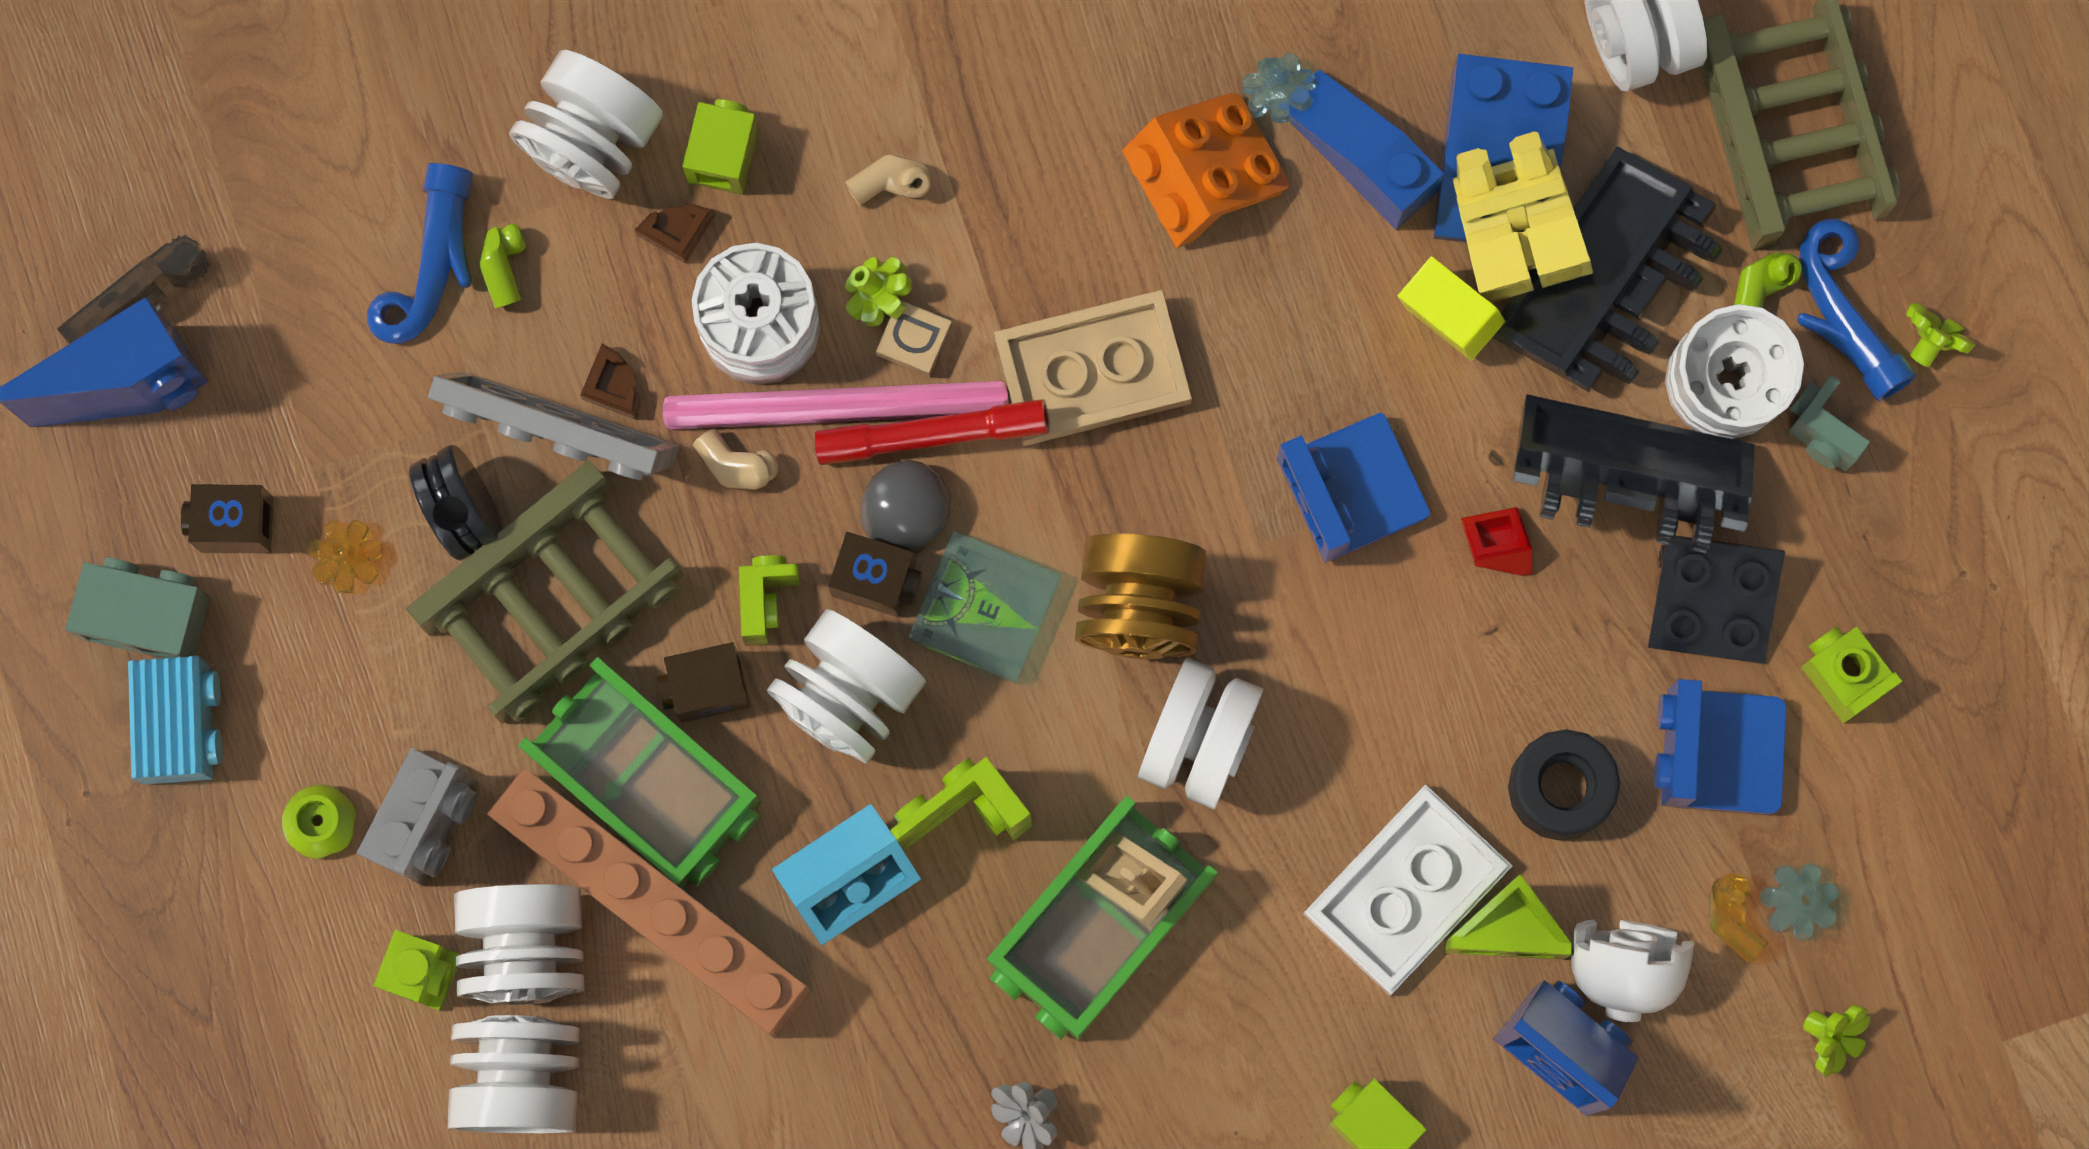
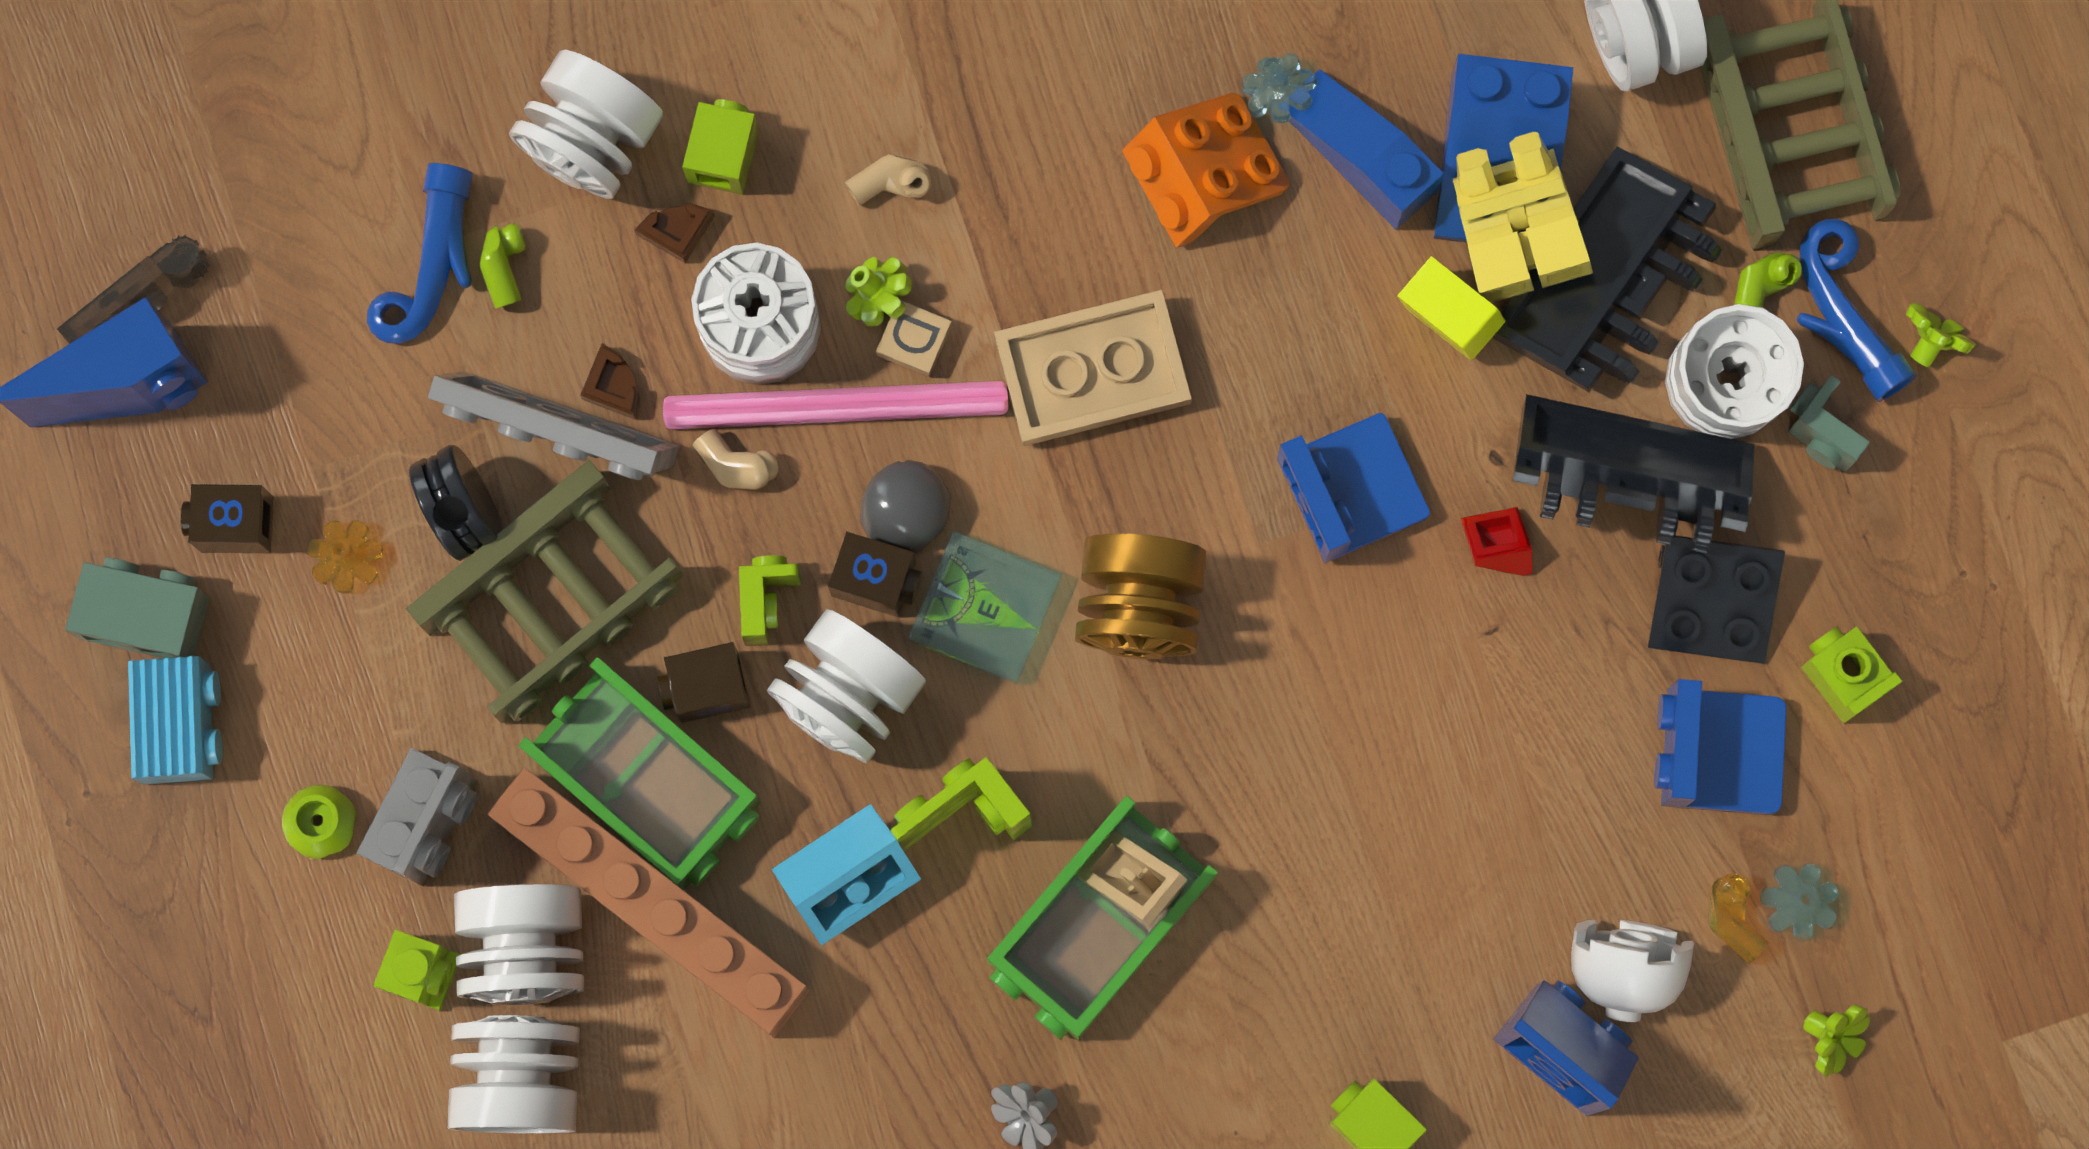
(996, 423): red piece -> none
(1201, 733): white wheel -> none
(1407, 890): white tile -> none
(1512, 926): lime slope -> none
(1586, 755): black tyre -> none

